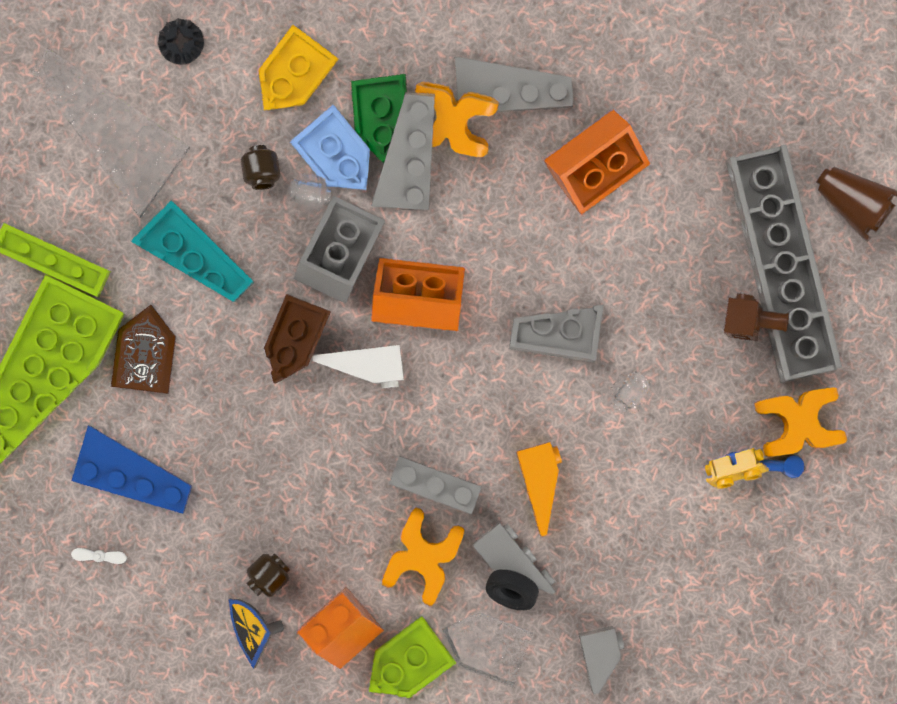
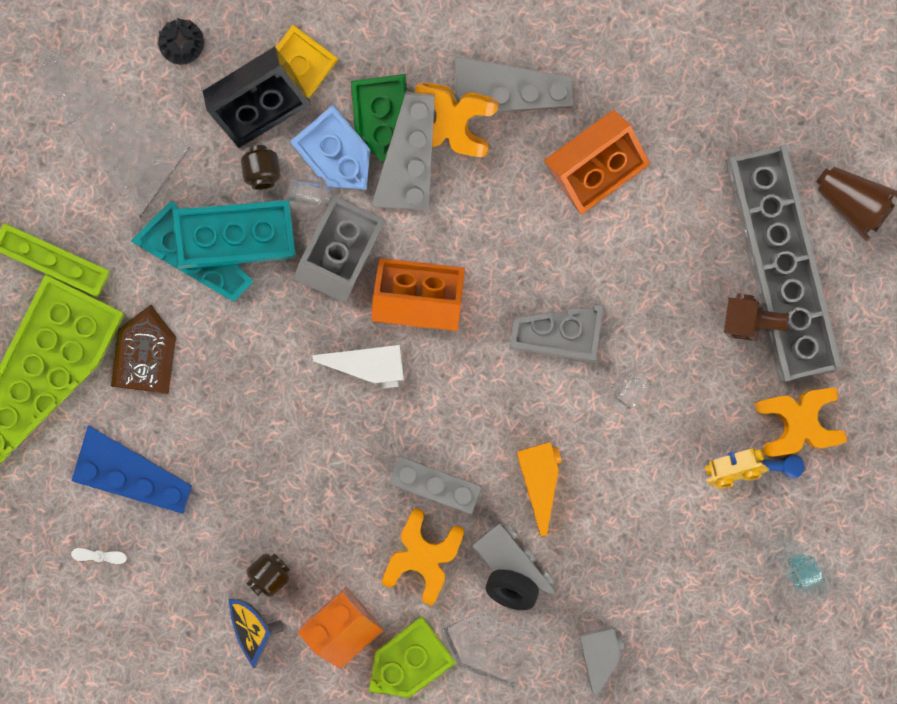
(233, 234): none -> teal plate
(255, 97): none -> black slope
(294, 336): reddish brown tile -> none
(804, 572): none -> clear light blue plate

